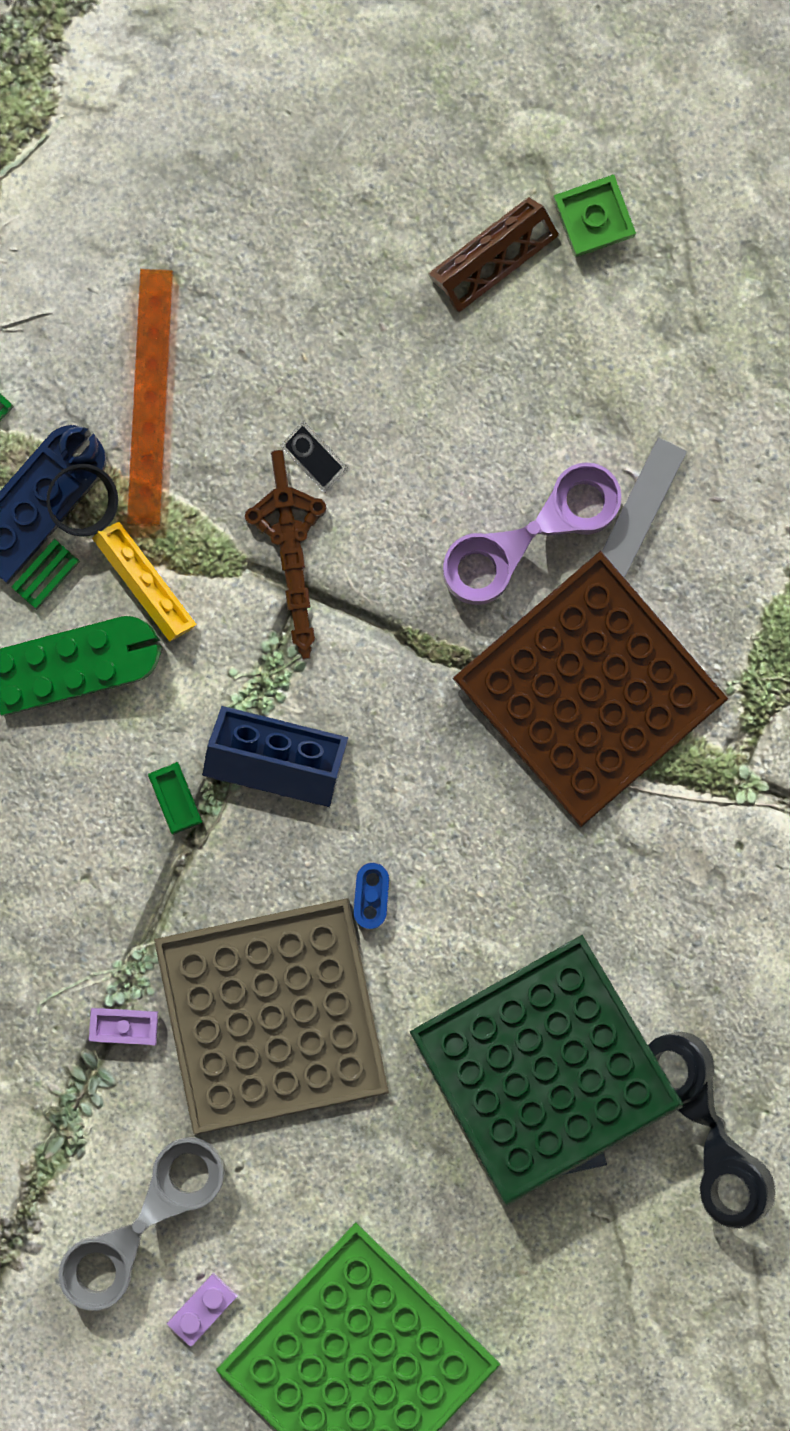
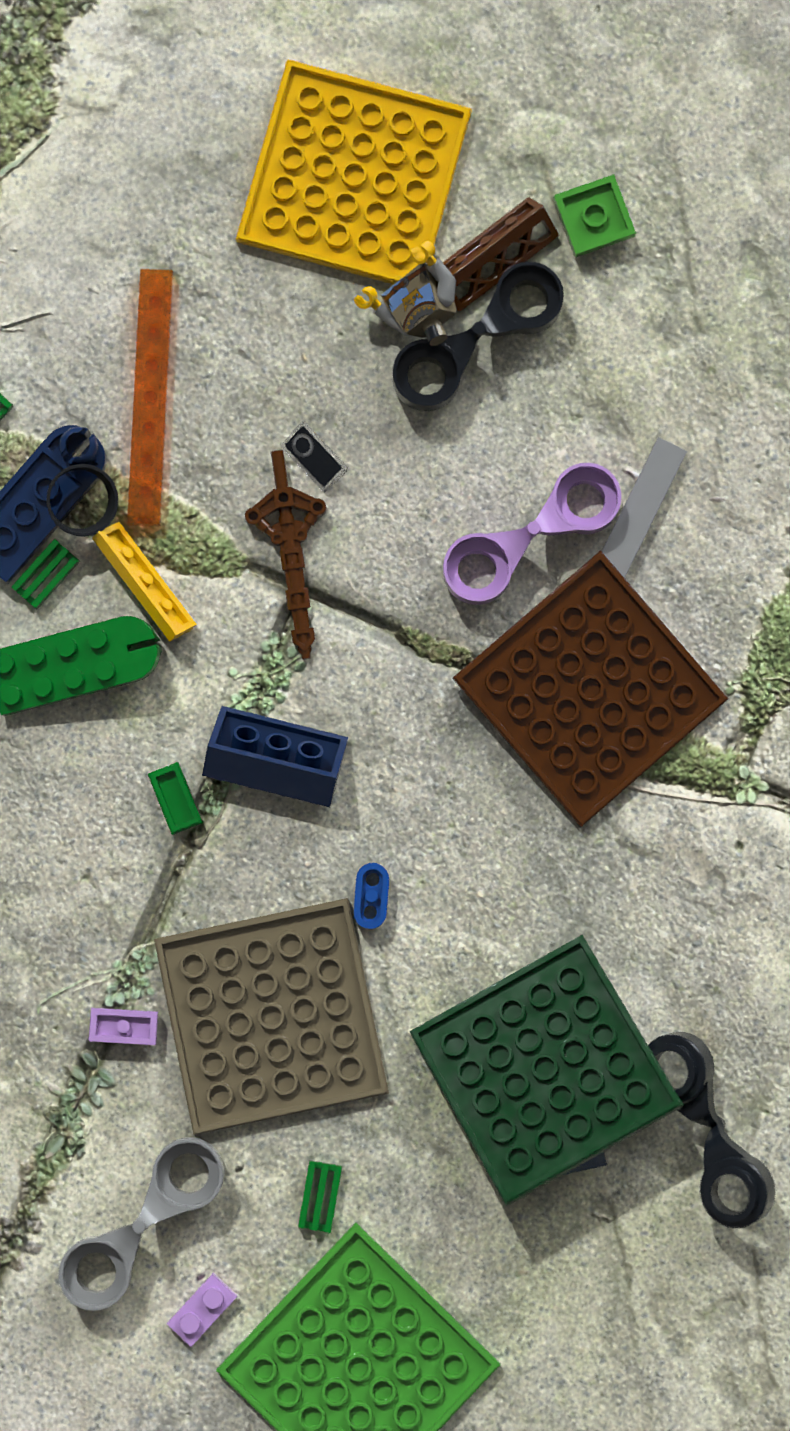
(315, 1225): none -> green tile
(352, 173): none -> yellow tile
(419, 300): none -> torso
(497, 321): none -> black piece

